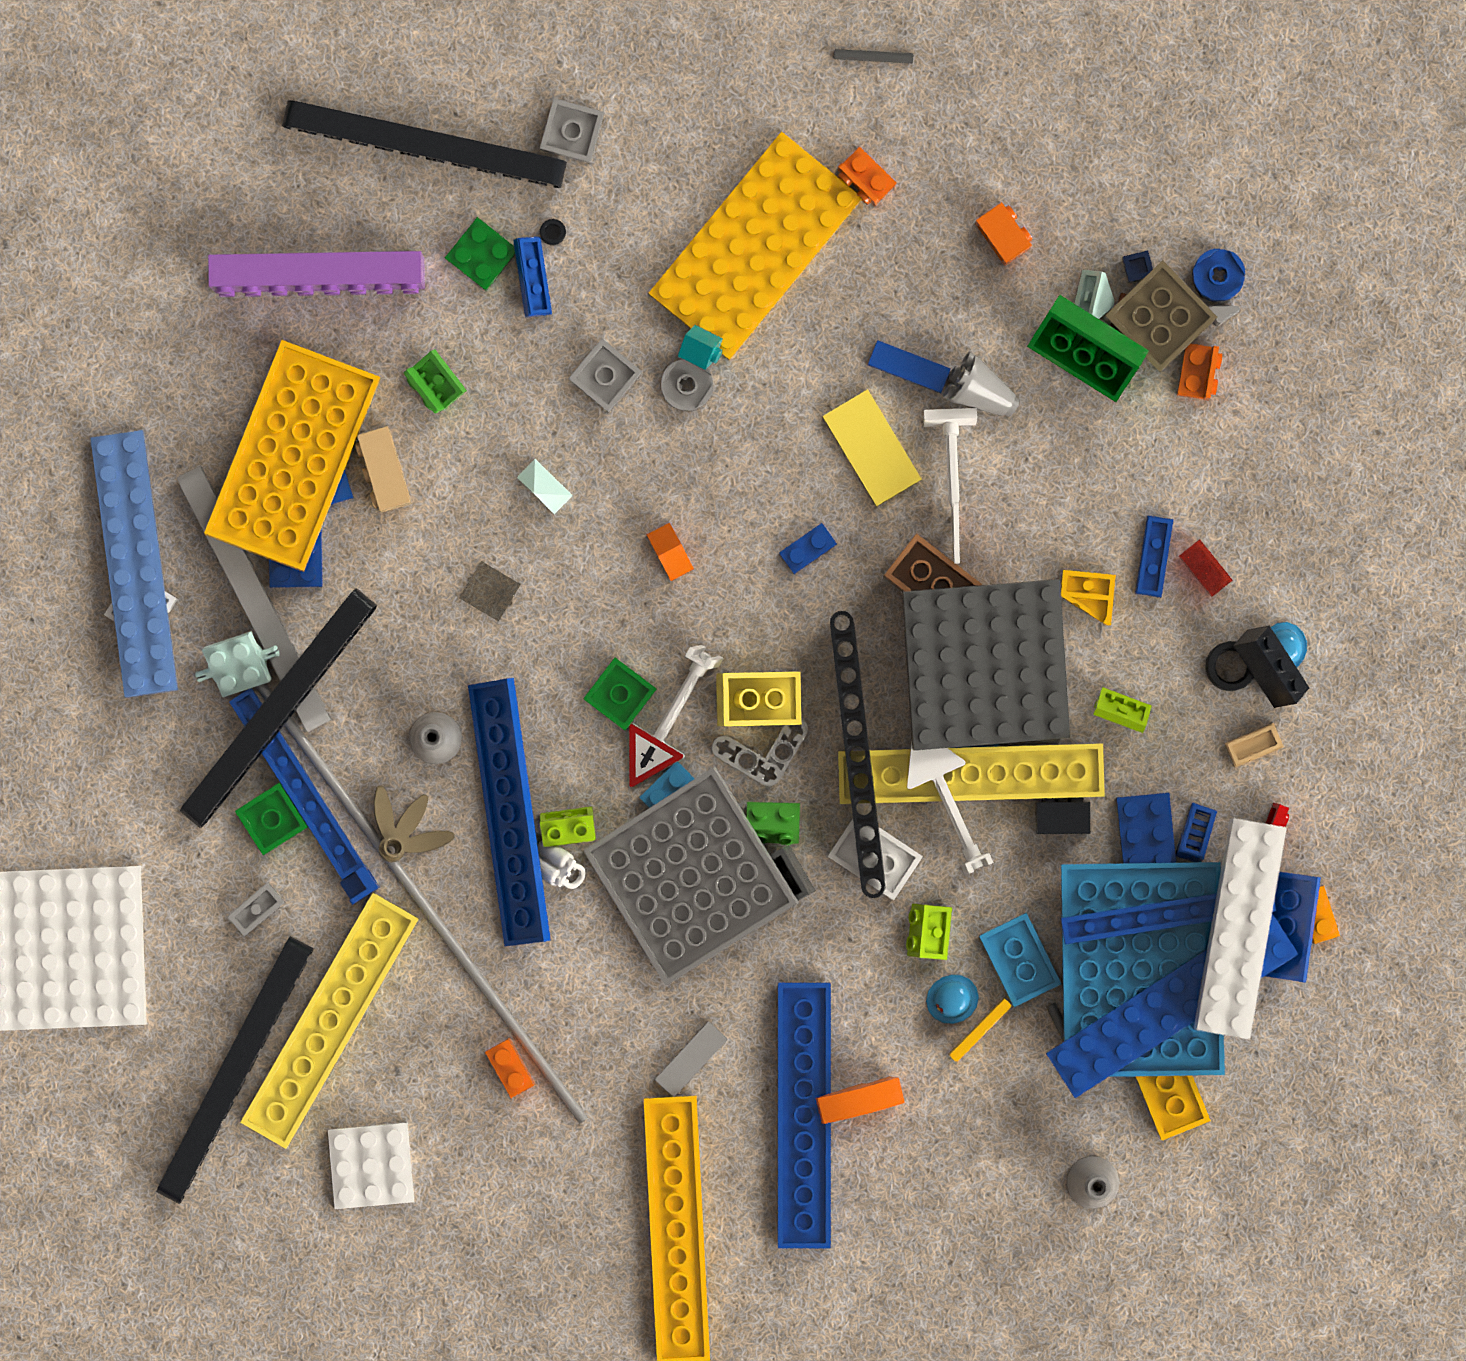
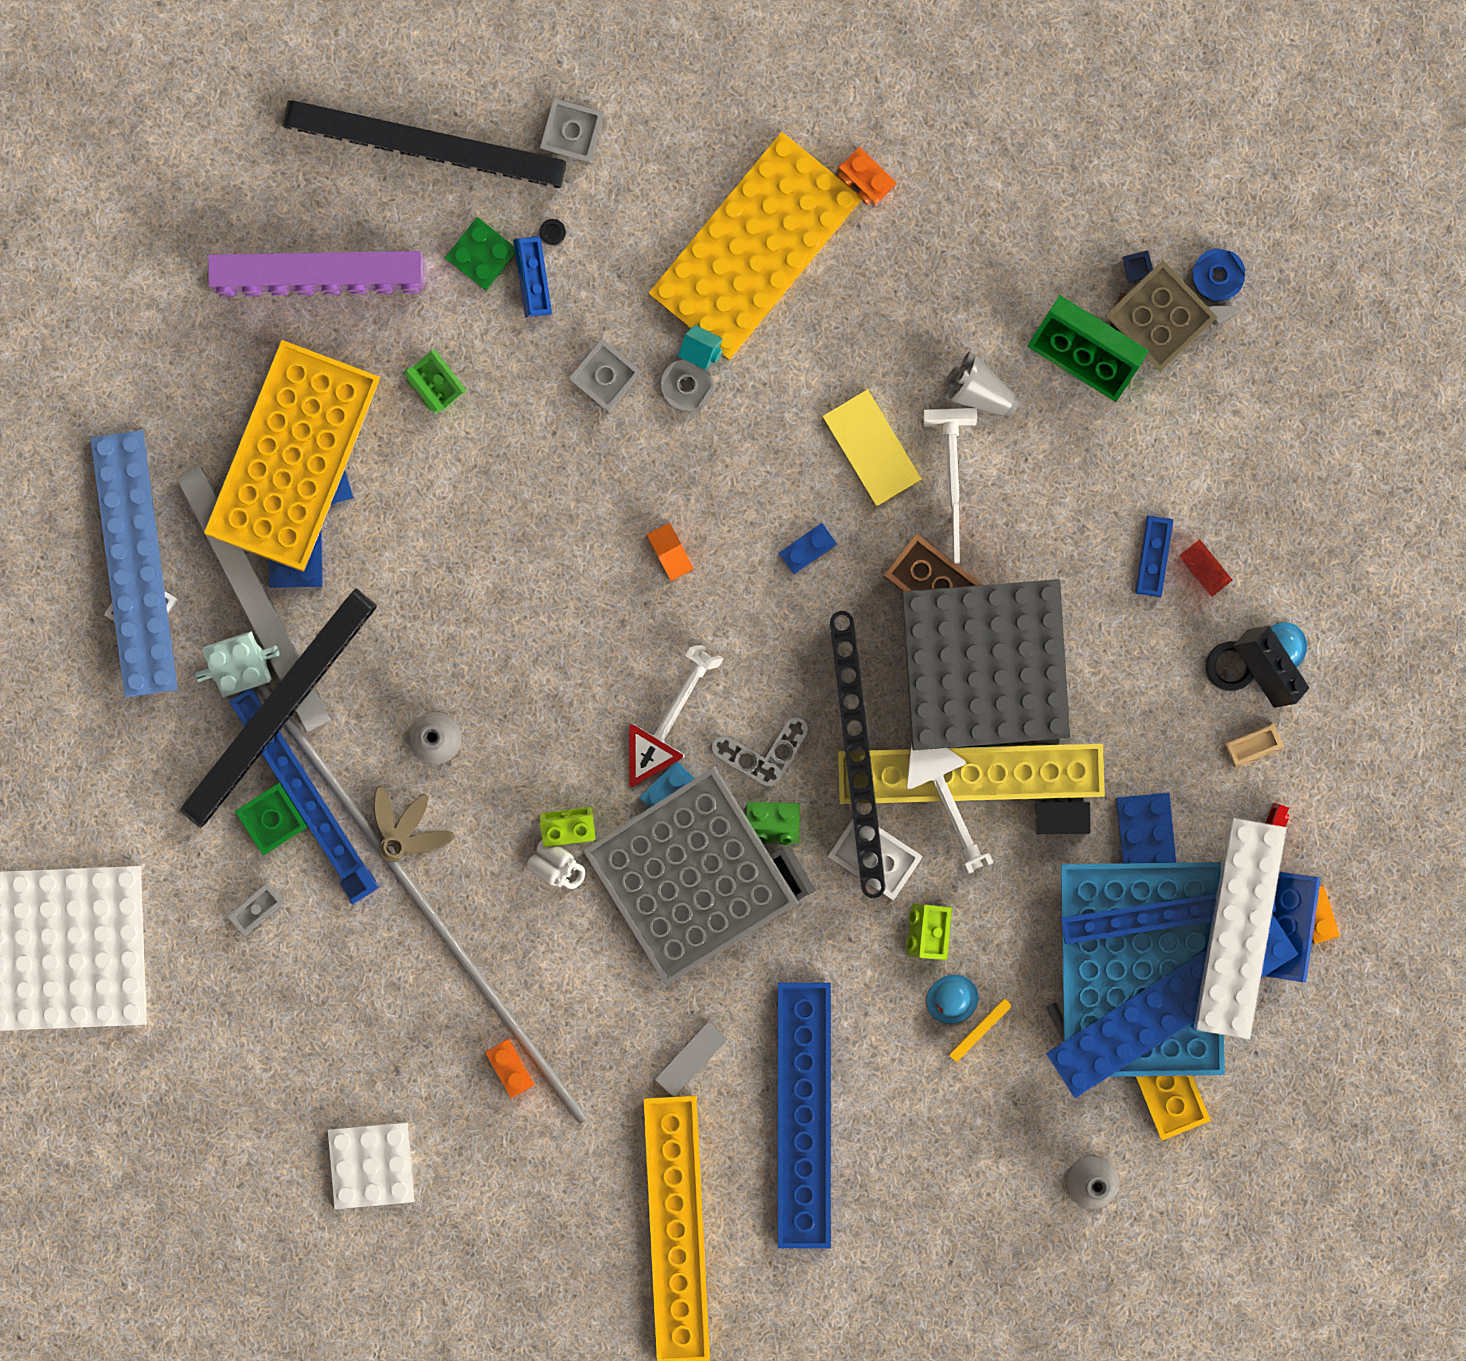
(234, 1070): black beam -> none
(329, 1020): light yellow plate -> none
(383, 469): tan brick -> none
(490, 591): clear smoke piece -> none
(509, 812): blue plate -> none
(544, 486): light aqua slope -> none
(620, 694): green plate -> none
(758, 698): light yellow slope -> none
(860, 1100): orange slope -> none
(874, 56): dark grey piece -> none
(909, 366): blue tile -> none
(1003, 233): orange brick -> none
(1020, 959): dark azure plate -> none
(1090, 593): yellow wing -> none
(1094, 293): light aqua slope -> none
(1122, 710): lime bracket -> none
(1189, 854): blue slope -> none
(1199, 371): orange bracket -> none

